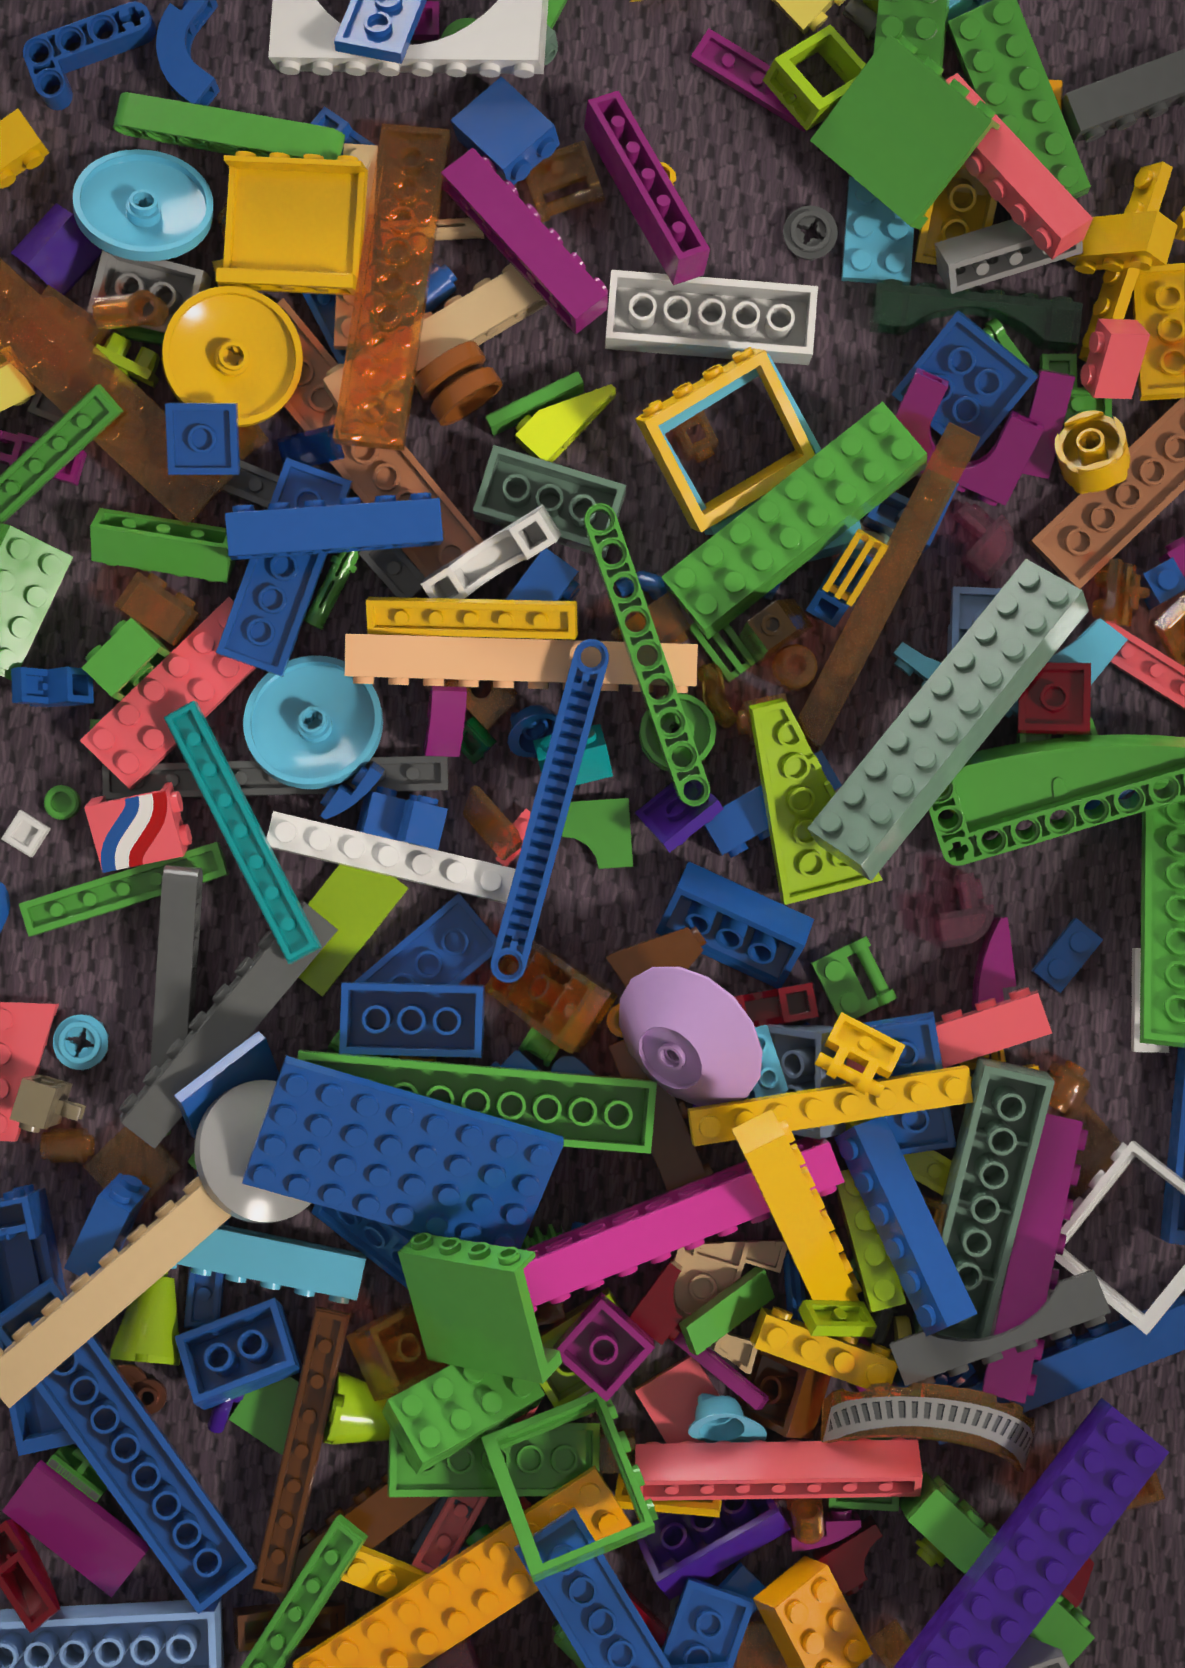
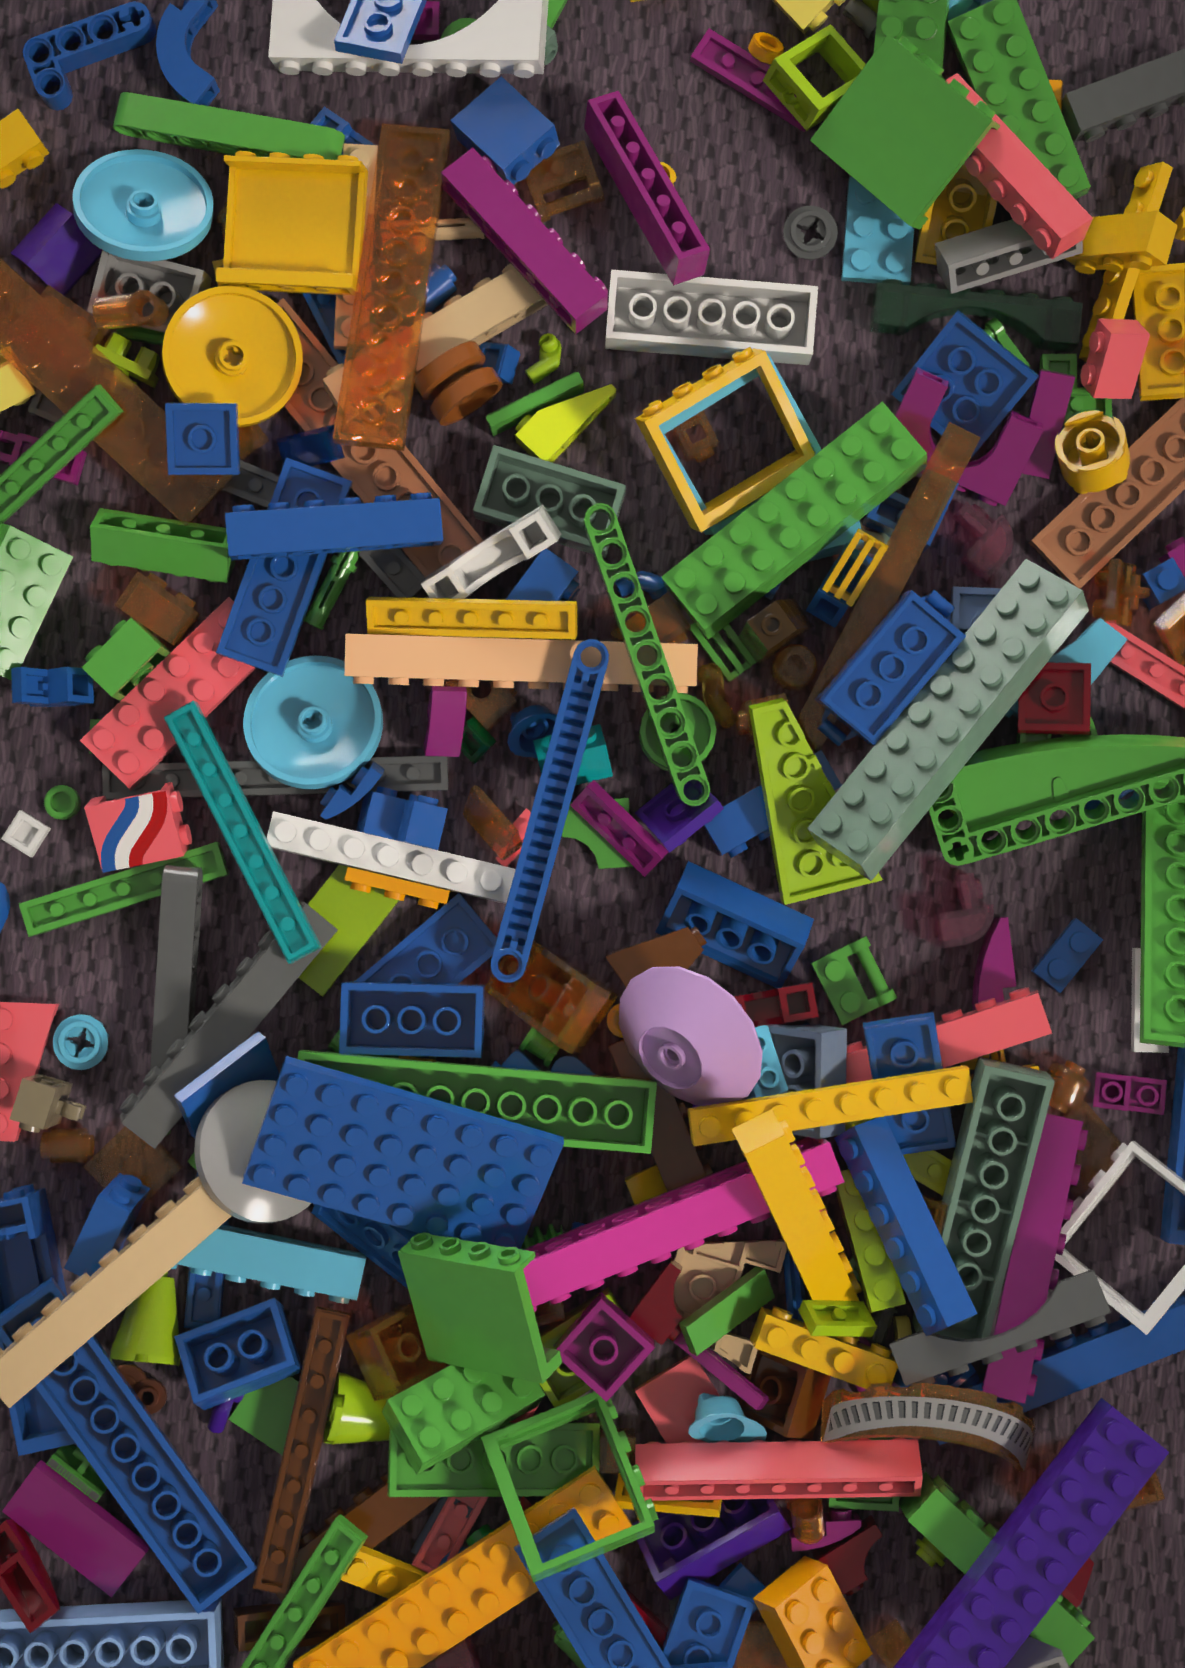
(396, 888): none -> light orange plate
(502, 359): none -> blue slope
(548, 358): none -> lime arm
(619, 828): none -> magenta plate
(645, 1184): none -> yellow slope
(765, 47): none -> light orange tile
(864, 1046): yellow plate -> none
(890, 668): none -> blue container
(1130, 1093): none -> magenta slope

